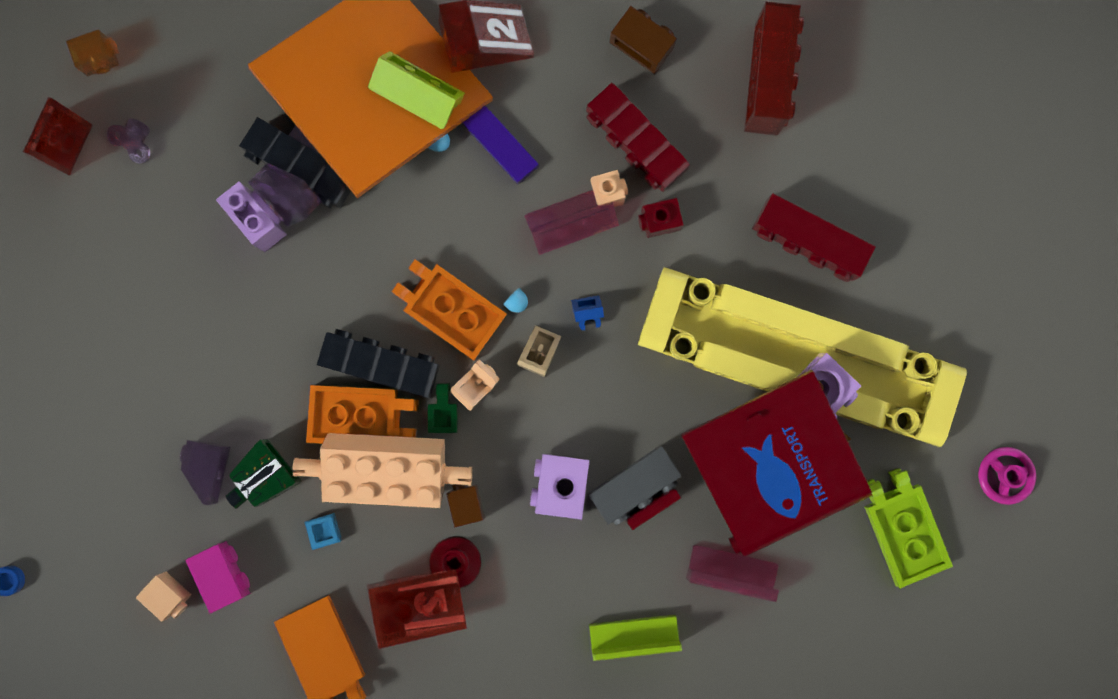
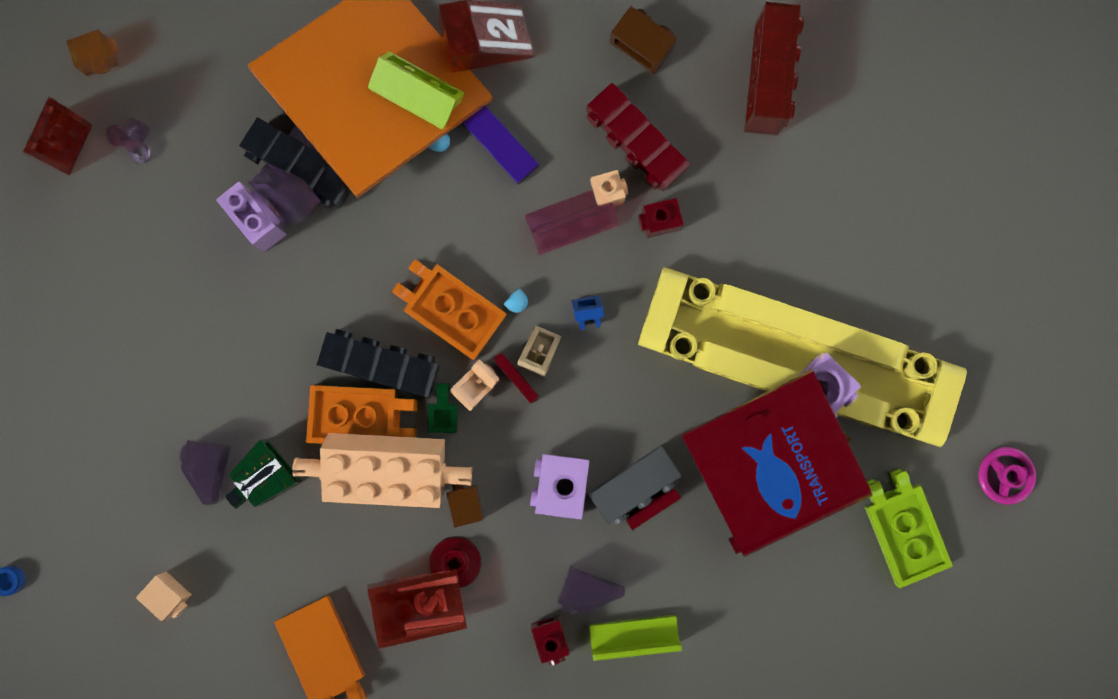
(218, 576): dark pink brick -> none
(323, 531): dark azure tile -> none
(515, 376): none -> dark red tile
(550, 640): none -> dark red brick
(587, 592): none -> clear purple slope
(733, 573): clear pink panel -> none
(813, 238): dark red brick -> none

